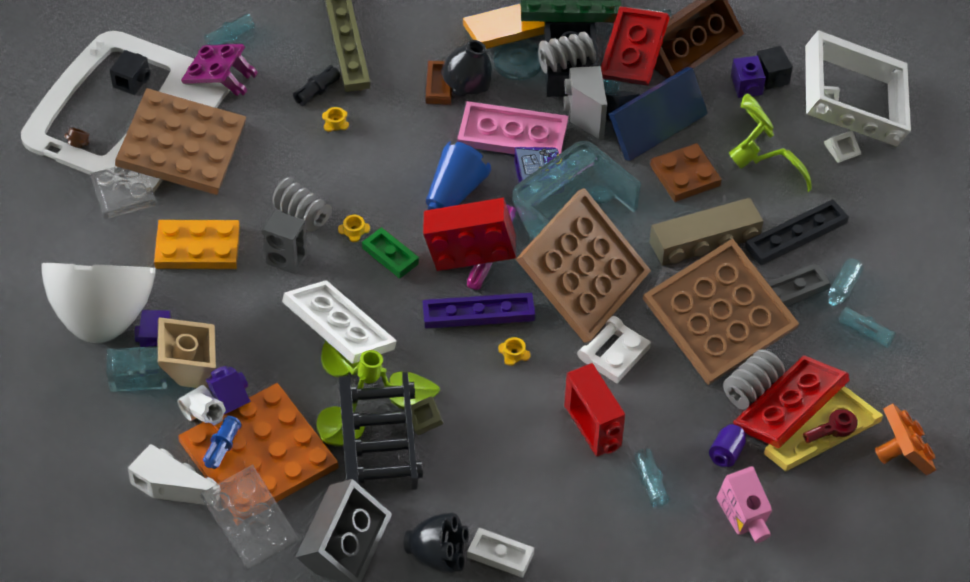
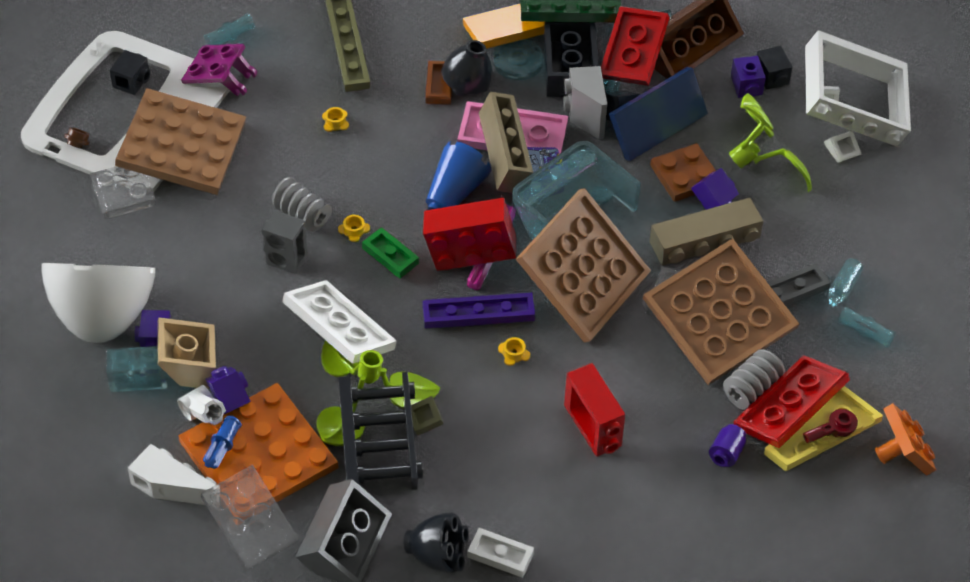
(197, 244): light orange plate -> none
(316, 85): black pin -> none
(505, 141): none -> dark tan brick
(566, 50): light grey piece -> none
(621, 355): white plate -> none
(651, 477): clear light blue pin -> none
(715, 189): none -> dark purple brick
(745, 503): bright pink torso -> none
(796, 232): black plate -> none

